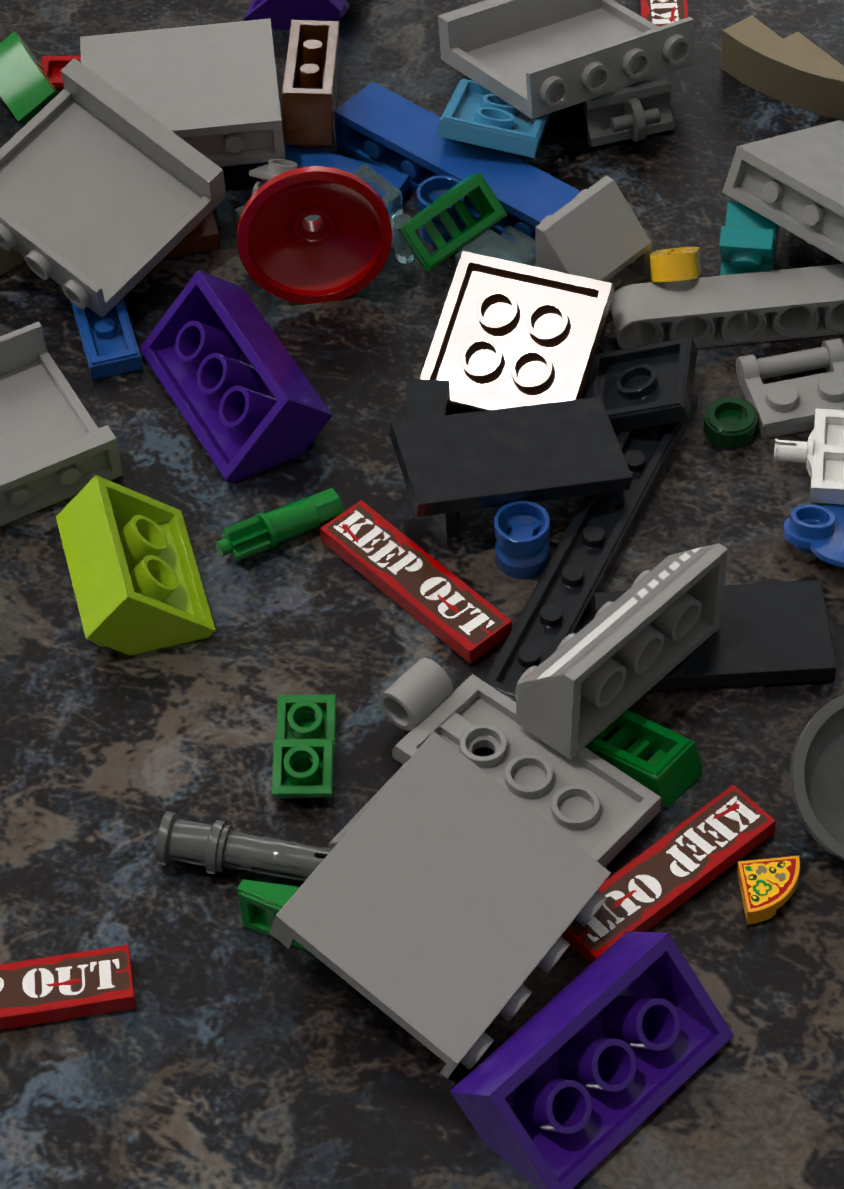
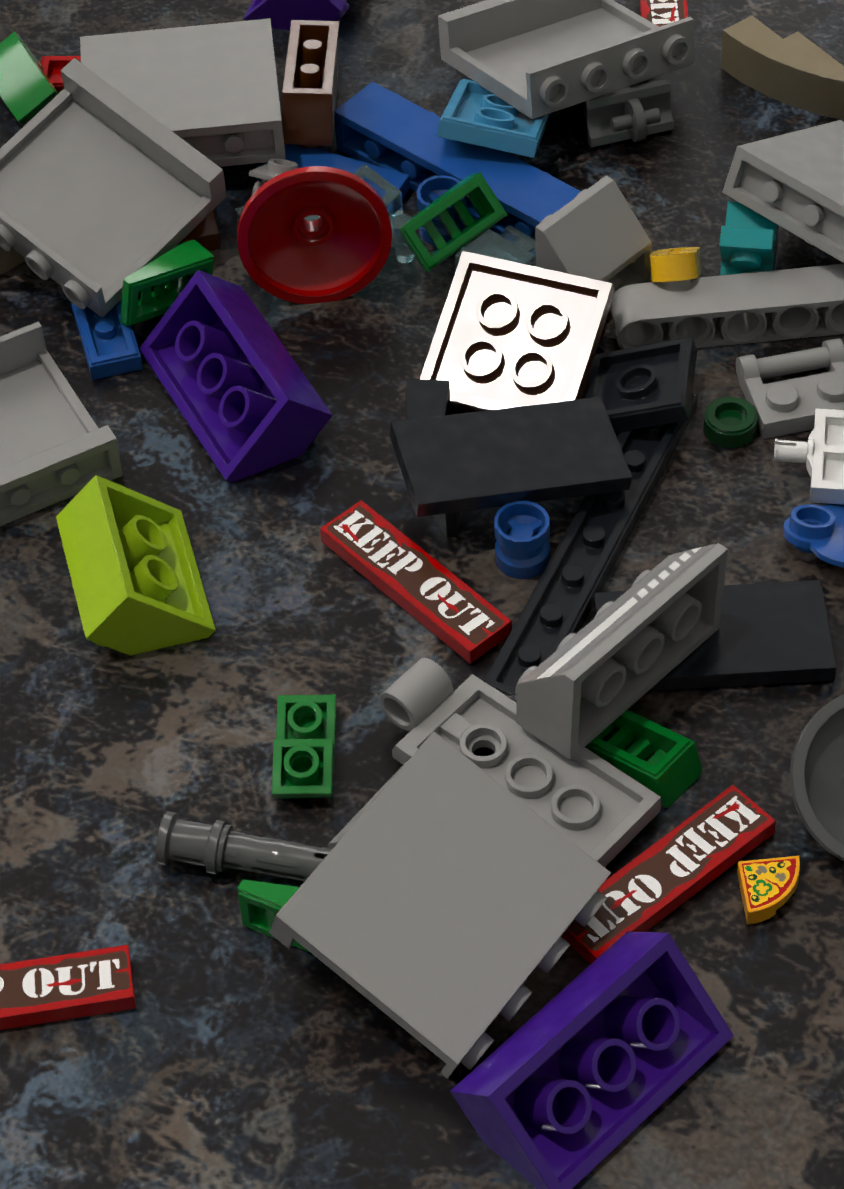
(173, 267): none -> green slope
(270, 528): green piece -> none

